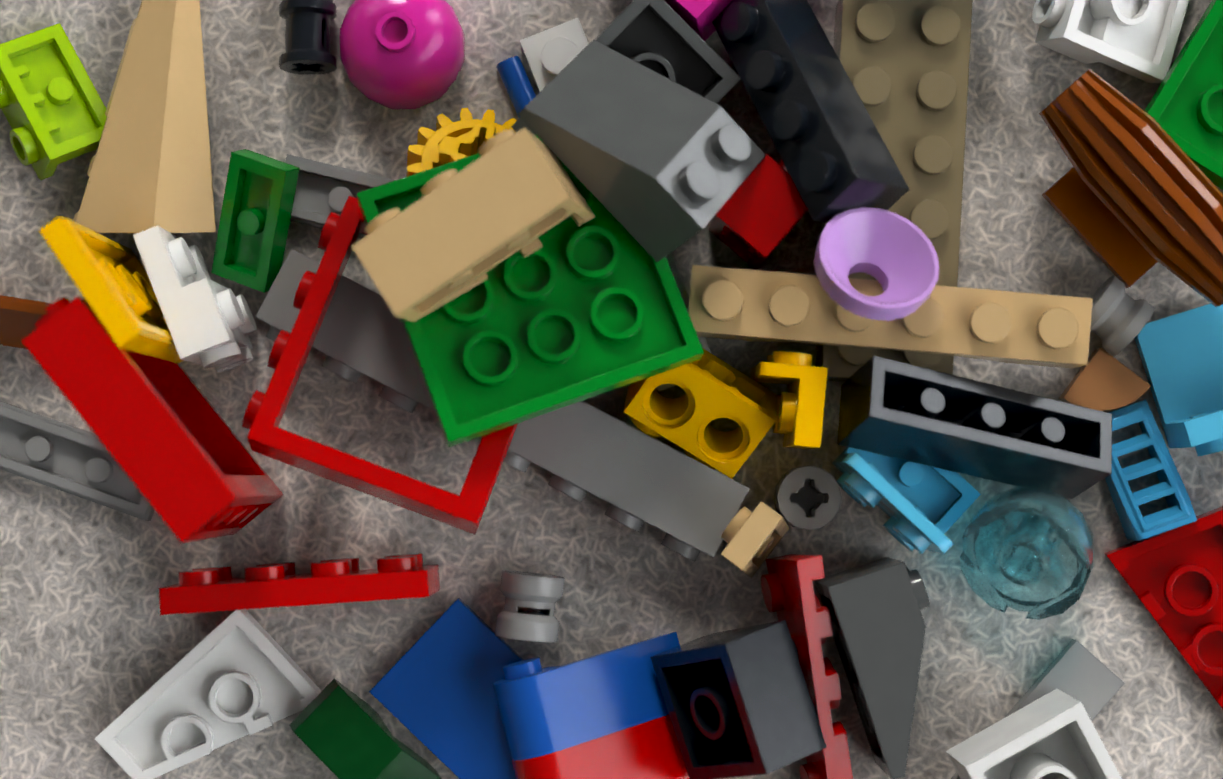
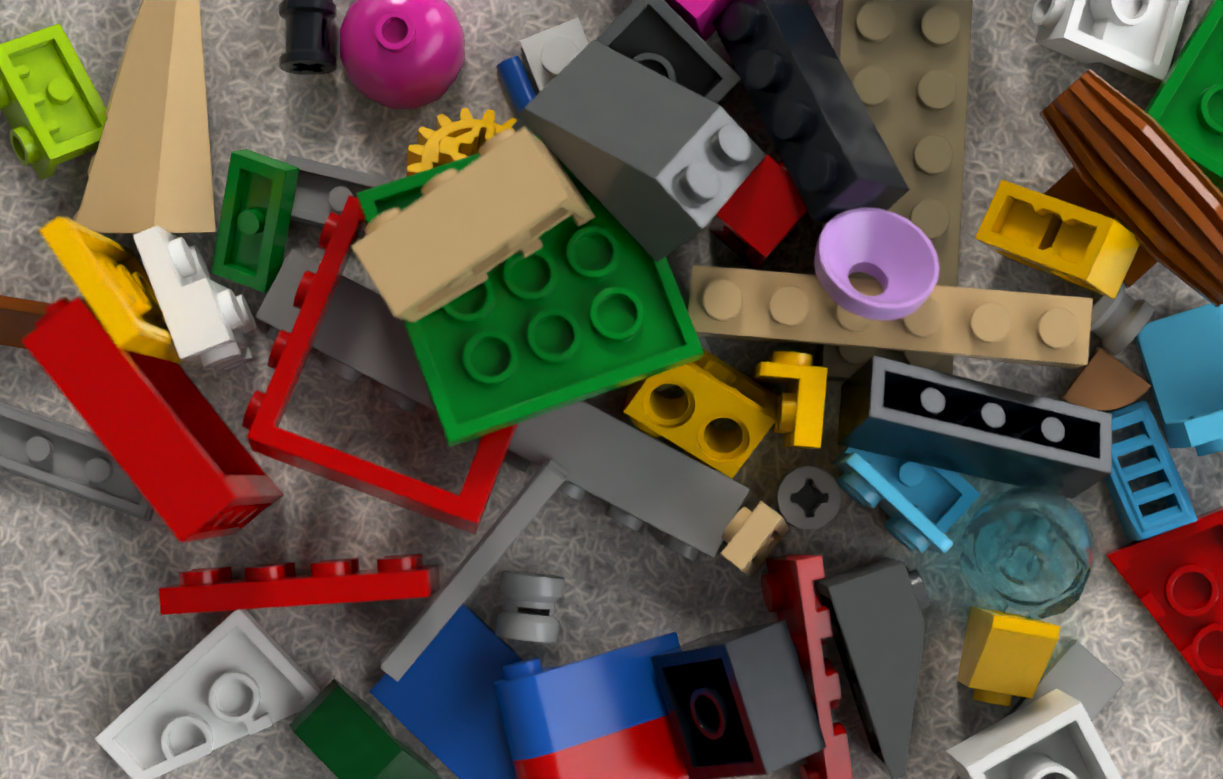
(474, 568): none -> light grey tile
(1005, 654): none -> yellow slope
(1058, 238): none -> yellow brick

